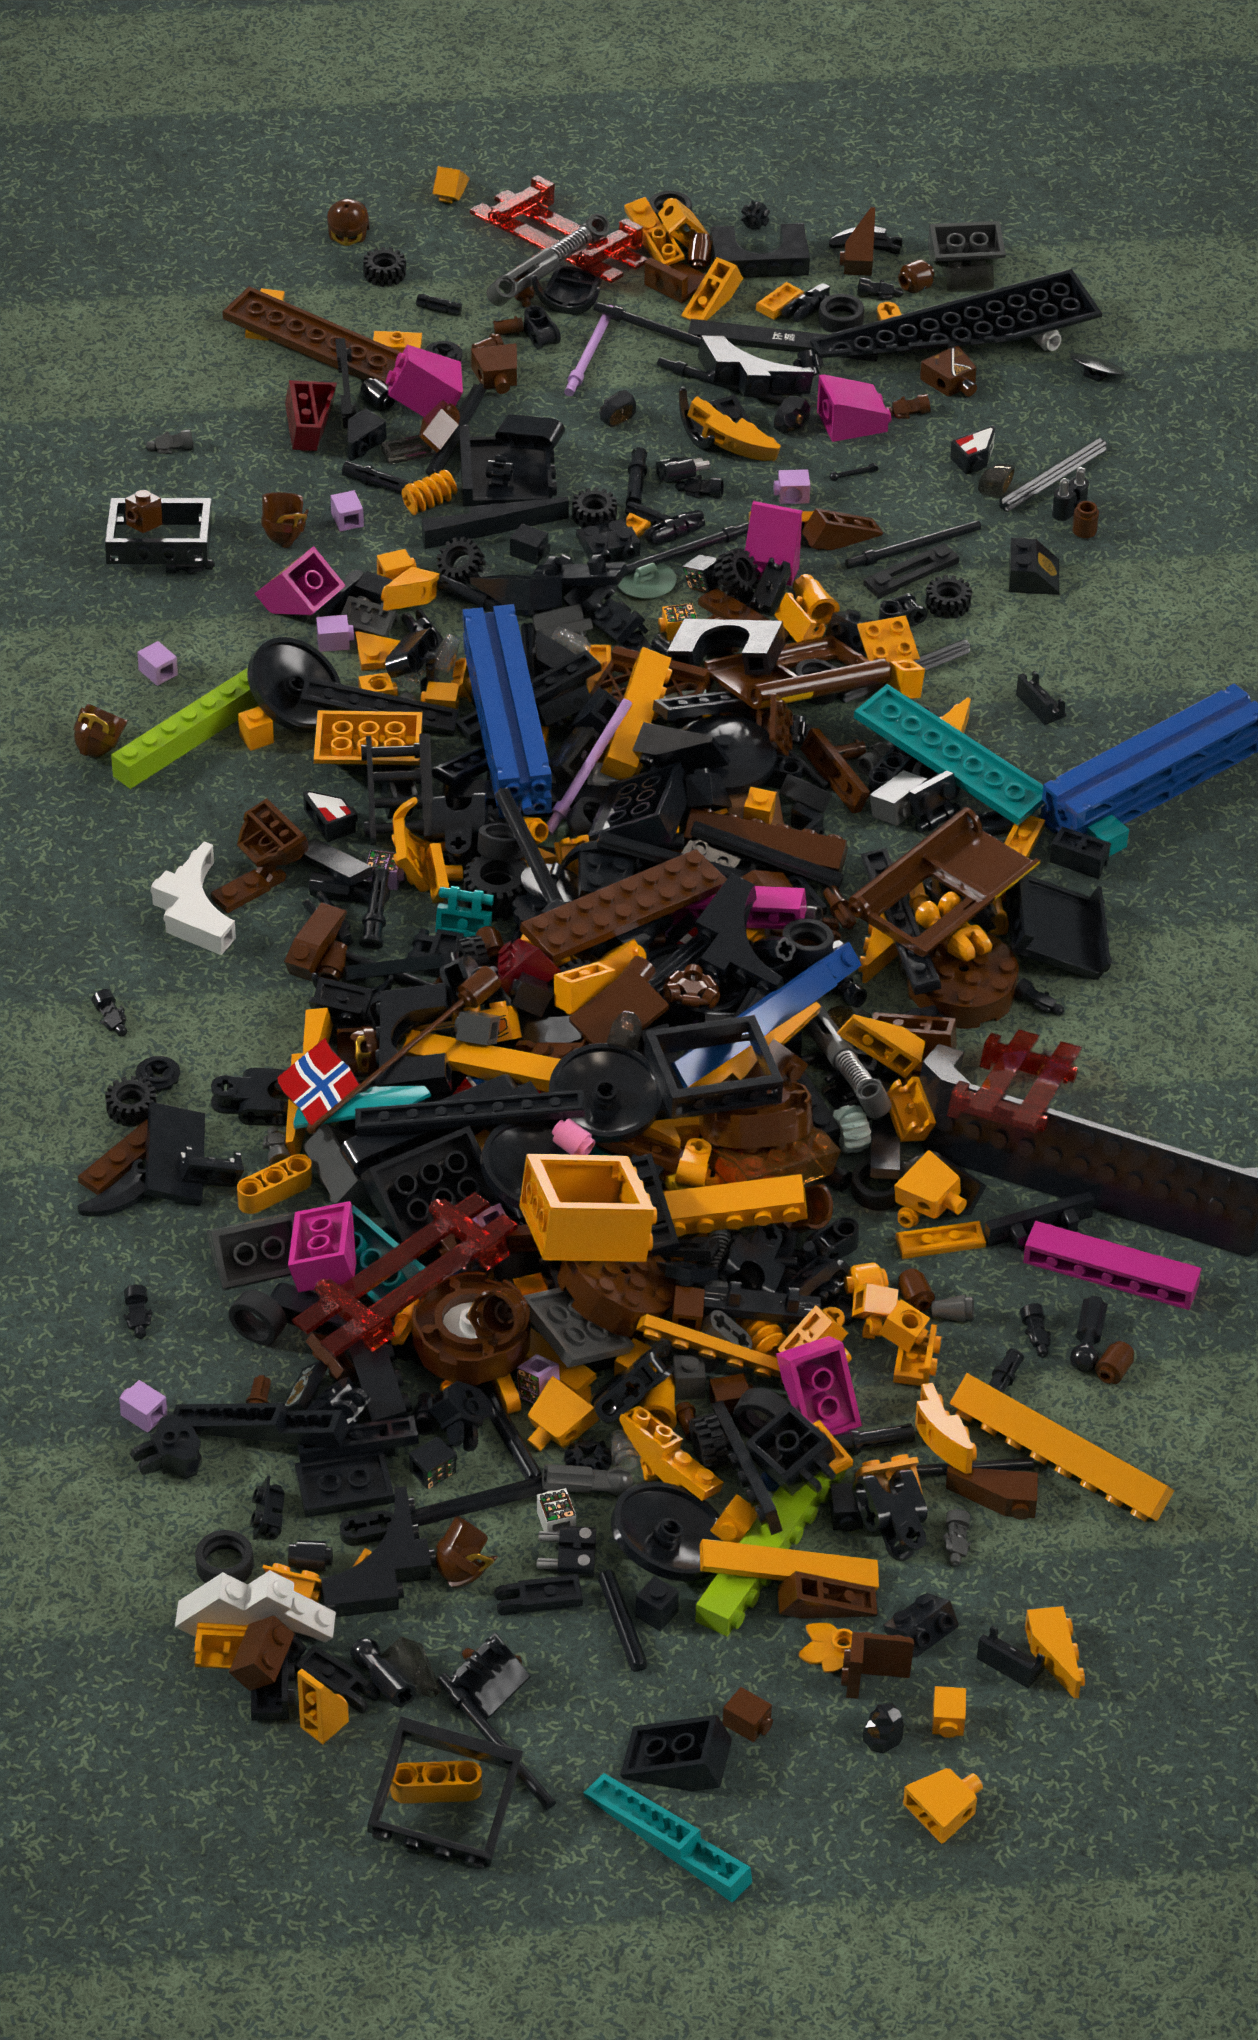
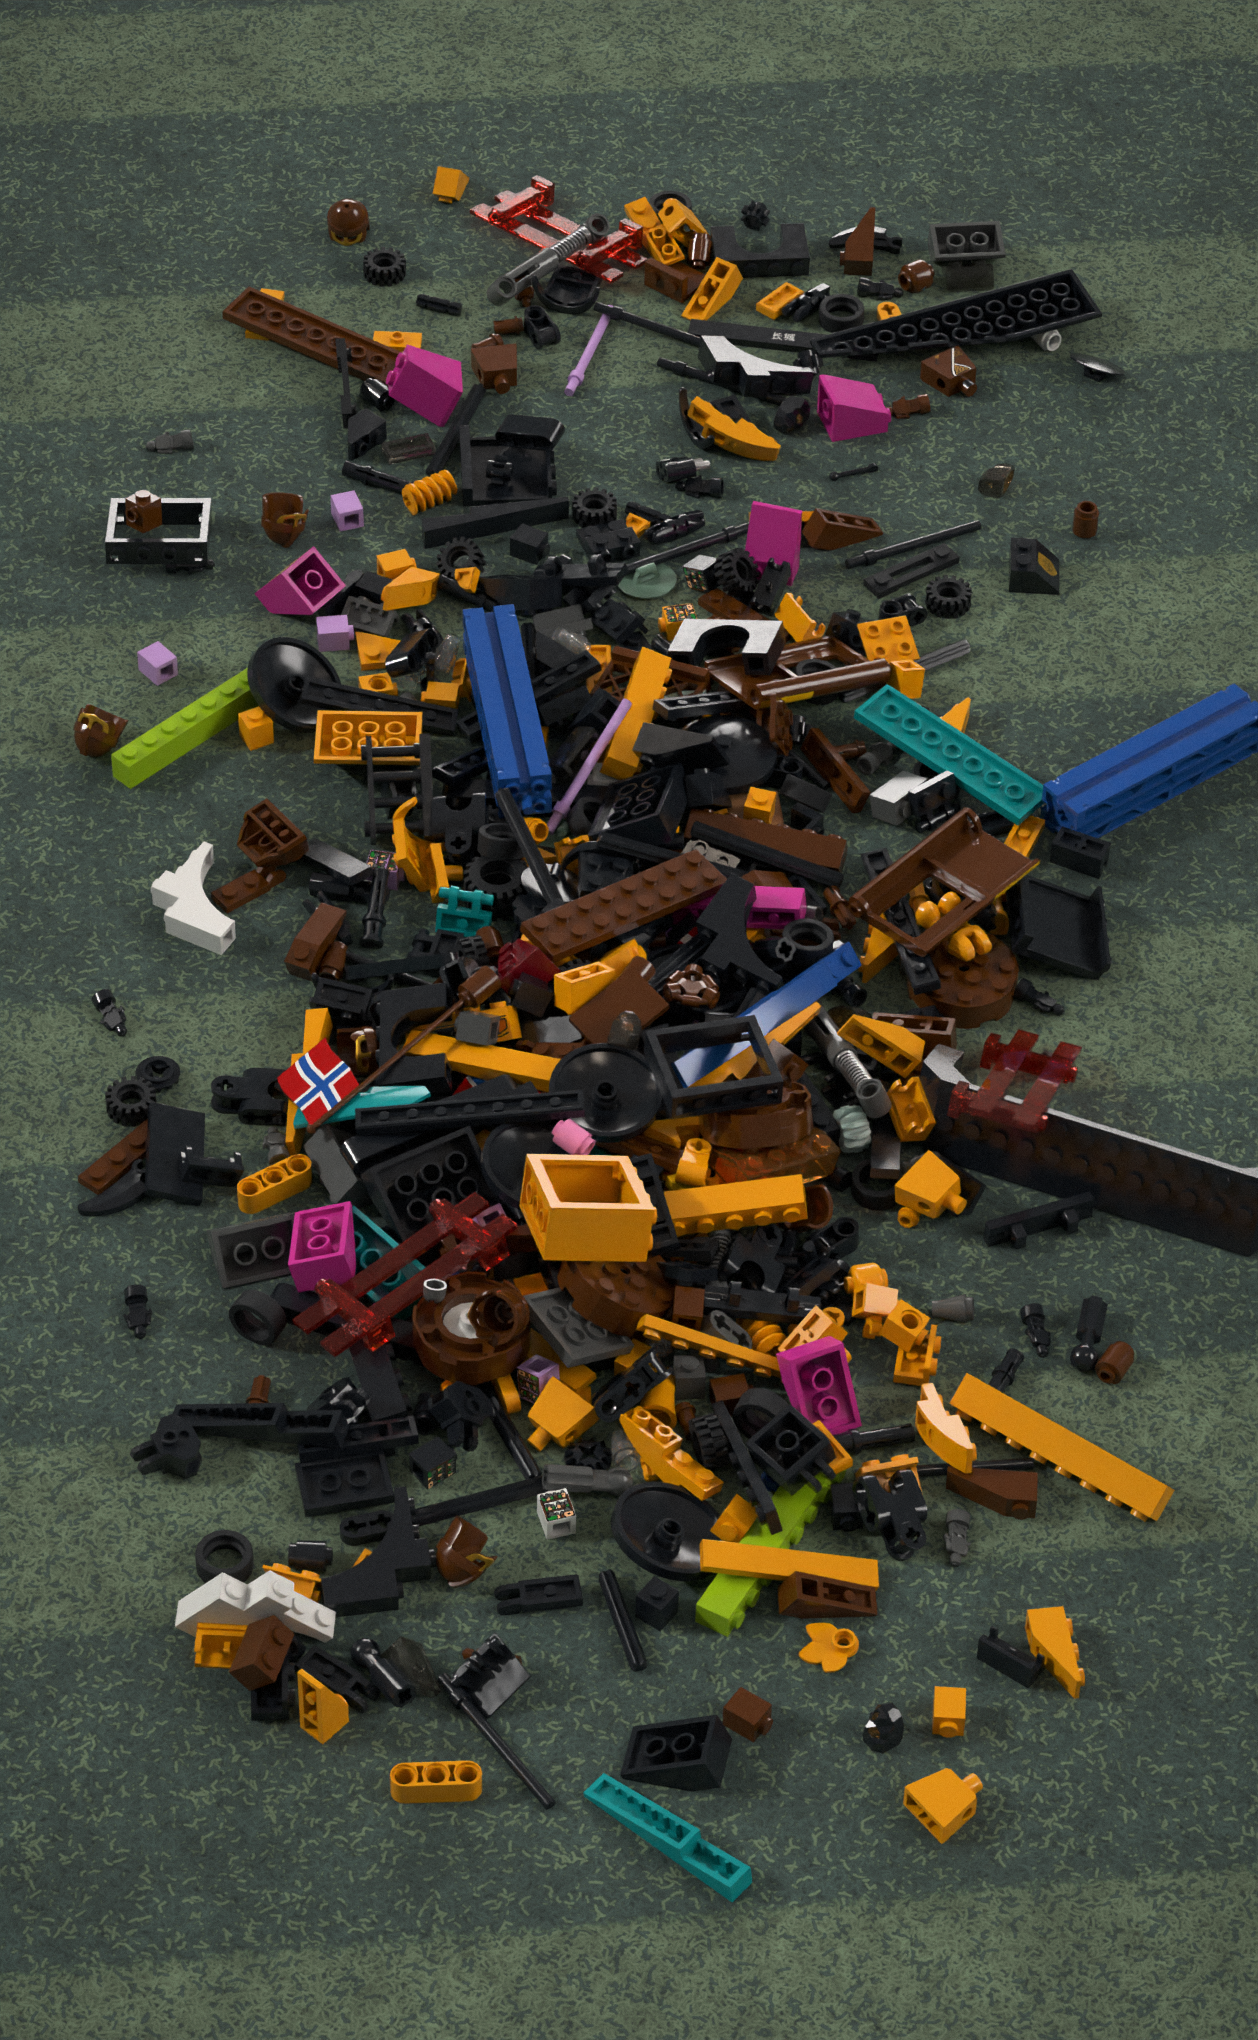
(143, 1406): lavender brick -> none
(267, 1499): black hinge -> none
(305, 1386): black tile -> none
(308, 411): dark red wedge -> none
(330, 814): black slope -> none
(338, 1366): reddish brown plate -> none
(403, 1324): light orange axle -> none
(434, 1290): none -> dark grey hinge
(439, 425): slope -> none
(446, 348): black gear -> none
(457, 1744): black window -> none
(467, 578): none -> light orange tile
(575, 1551): black piece -> none
(618, 408): black rock -> none
(637, 471): black pin -> none
(792, 486): lavender brick -> none
(816, 600): light orange plant -> none
(875, 1656): reddish brown bracket -> none
(889, 766): black beam -> none
(915, 1289): reddish brown brick -> none
(924, 1621): black bracket -> none
(940, 1239): light orange tile -> none
(973, 450): black slope -> none
(1039, 700): black hinge -> none
(1052, 474): axle -> none
(1069, 495): black piece -> none
(1112, 831): teal brick -> none
(1112, 1265): dark pink brick -> none

